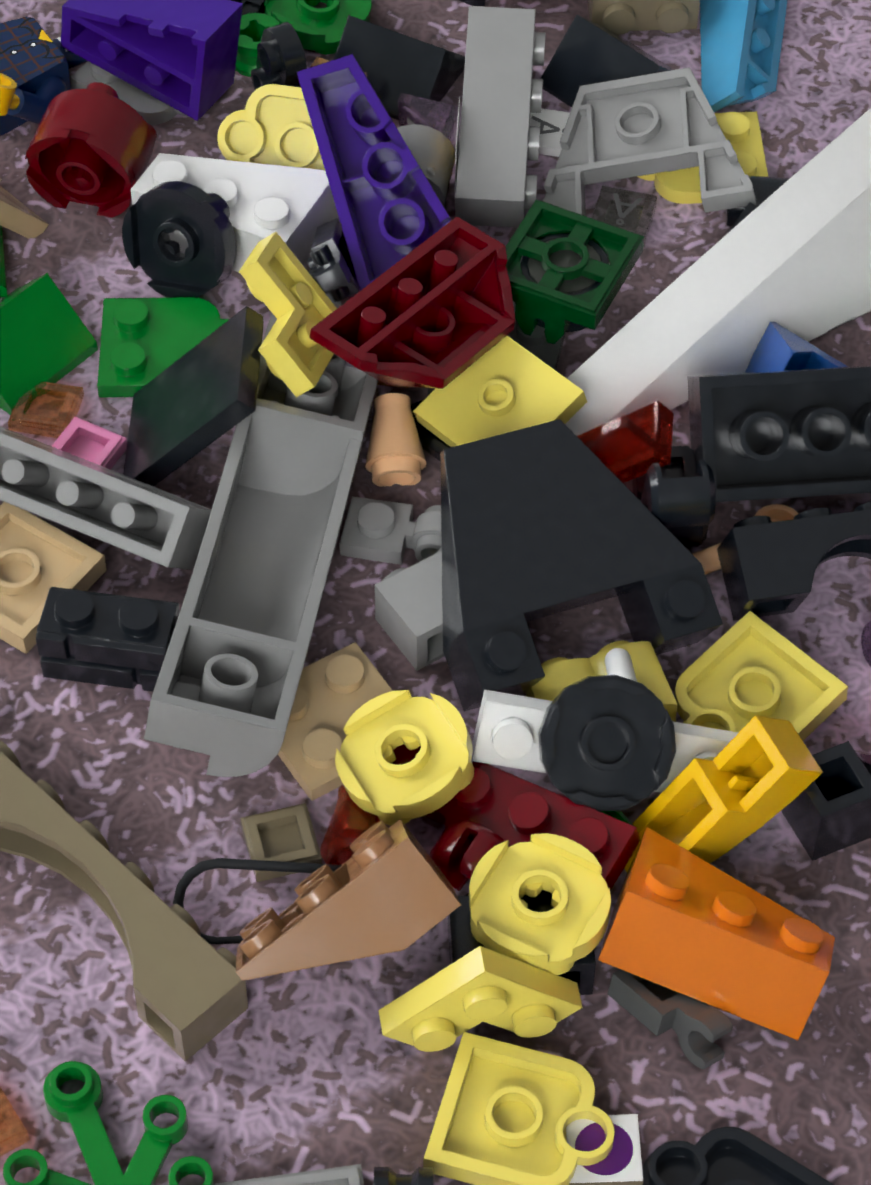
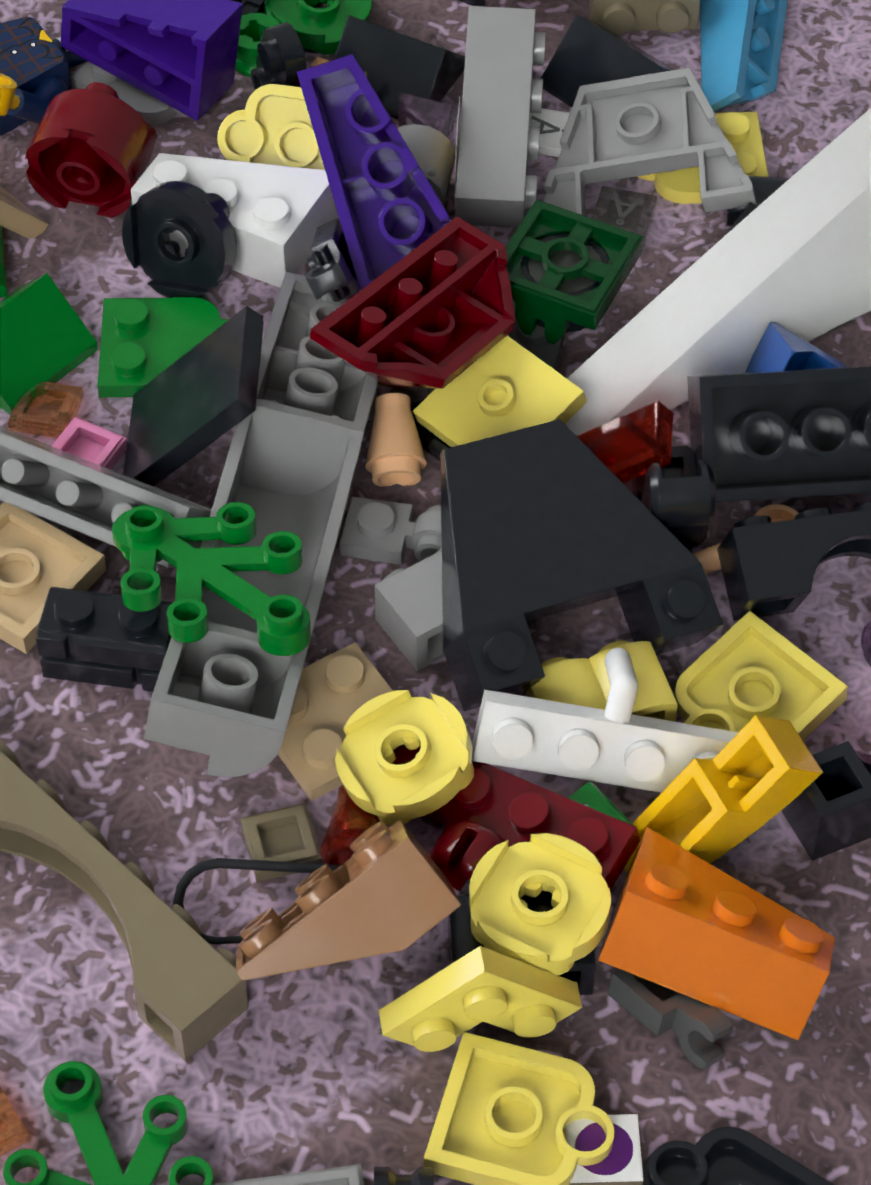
(154, 535): none -> green plant
(298, 304): light yellow plate -> none
(607, 742): black tile -> none

